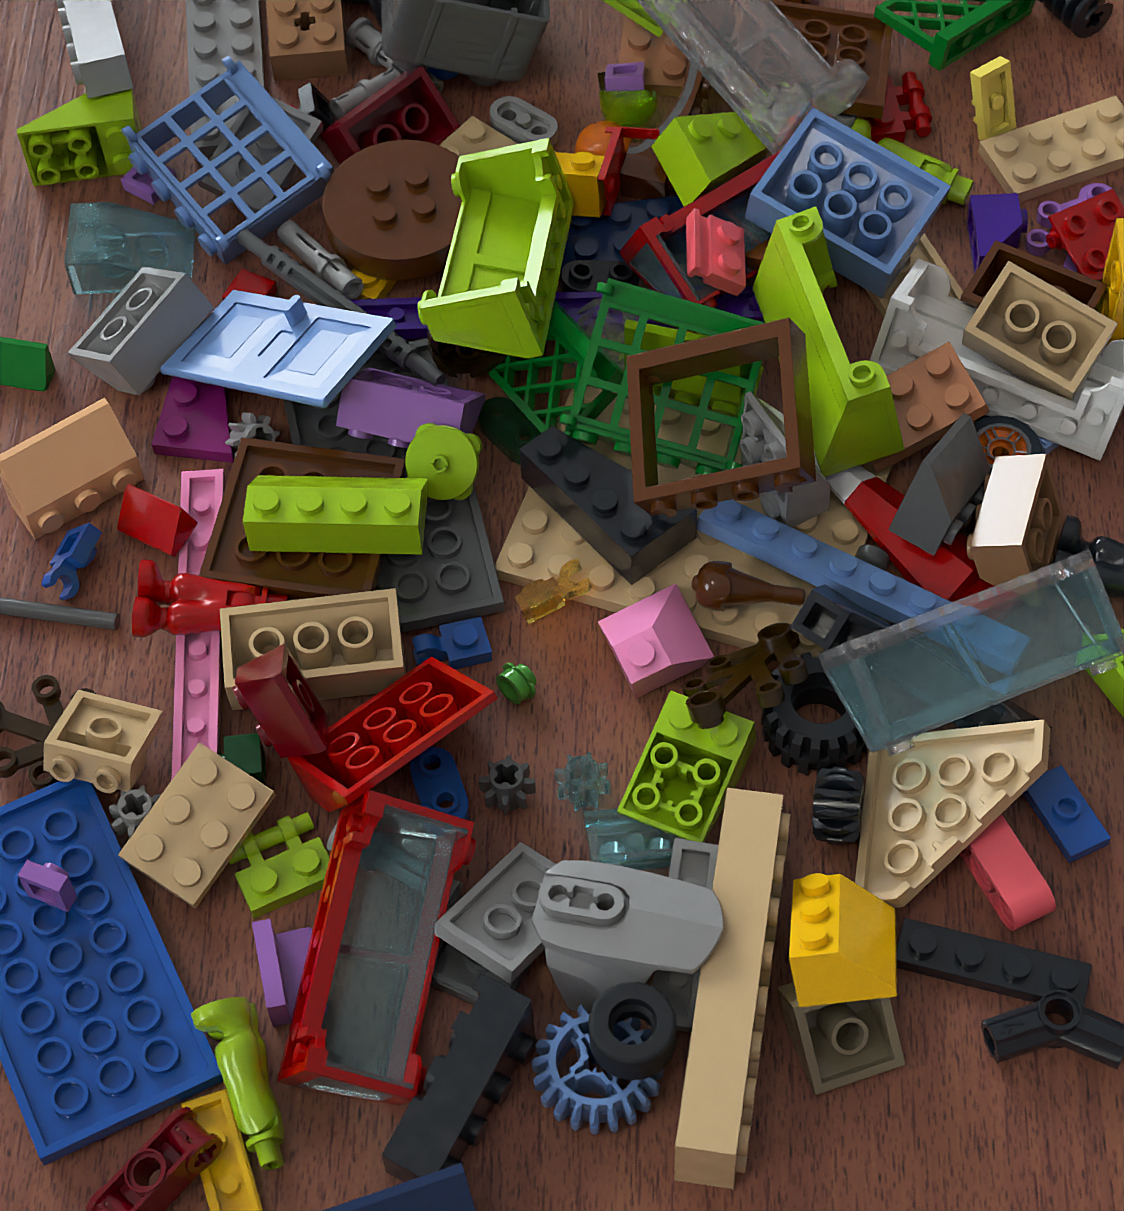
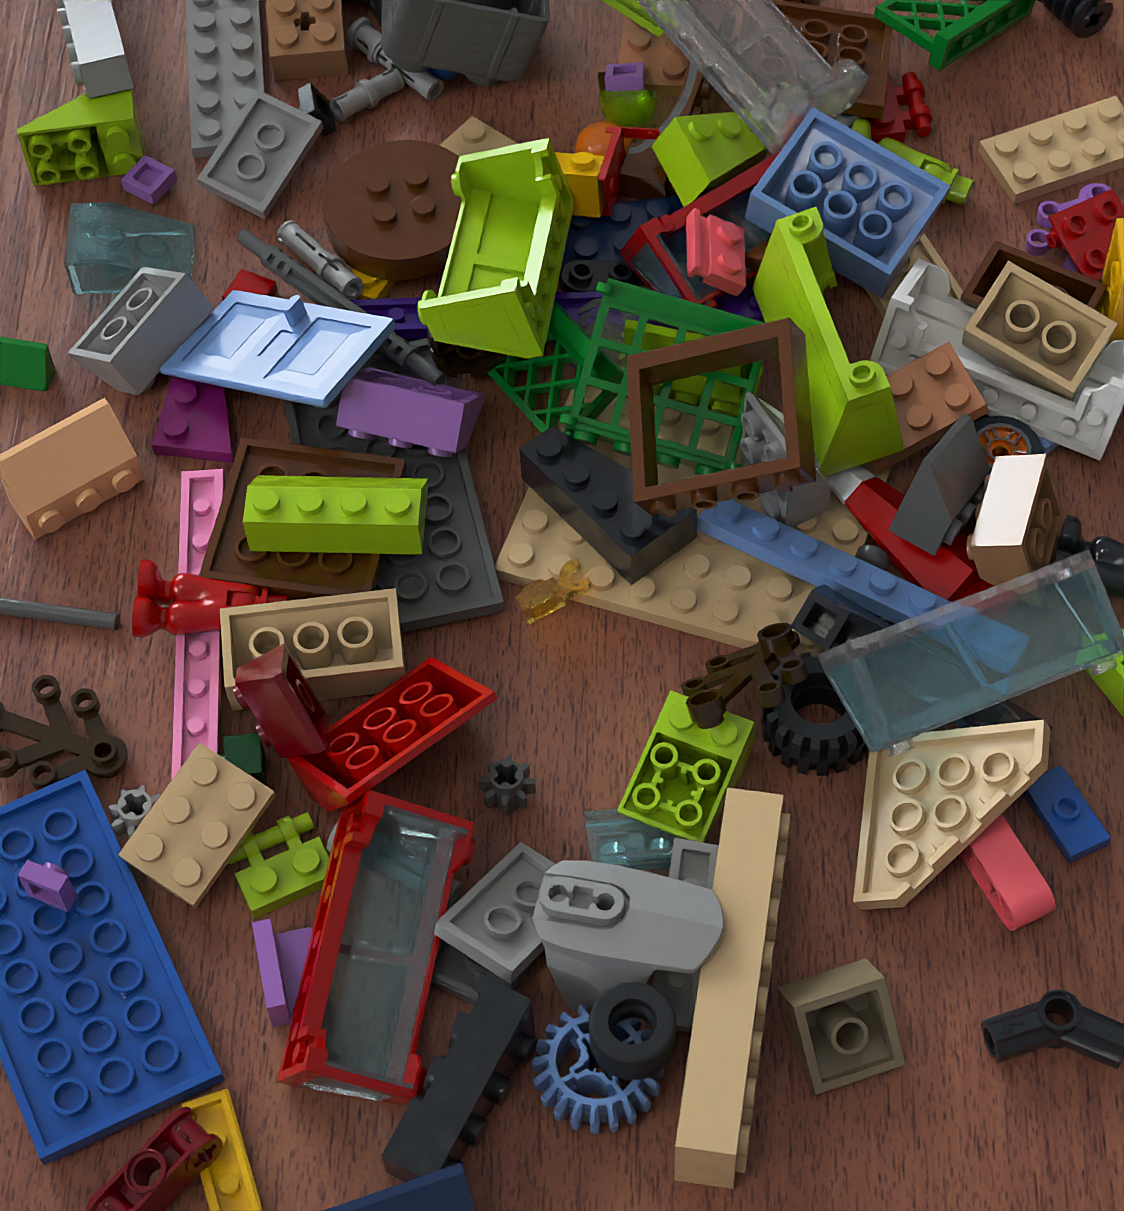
(74, 552): blue plate -> none
(101, 741): tan plate -> none
(154, 521): red slope -> none
(244, 1069): lime piece -> none
(251, 427): light grey gear -> none
(274, 120): medium blue window -> none
(399, 111): dark red slope -> none
(439, 784): blue plate -> none
(444, 458): lime piece -> none
(459, 643): blue plate -> none
(506, 428): clear green plate -> none
(516, 682): bright green plate -> none
(527, 121): light grey plate -> none
(582, 781): clear light blue gear -> none
(656, 640): bright pink slope -> none
(722, 586): reddish brown piece -> none
(838, 805): black gear -> none
(841, 942): yellow slope -> none
(988, 963): black plate -> none
(992, 219): dark purple slope -> none
(993, 98): light yellow plate -> none

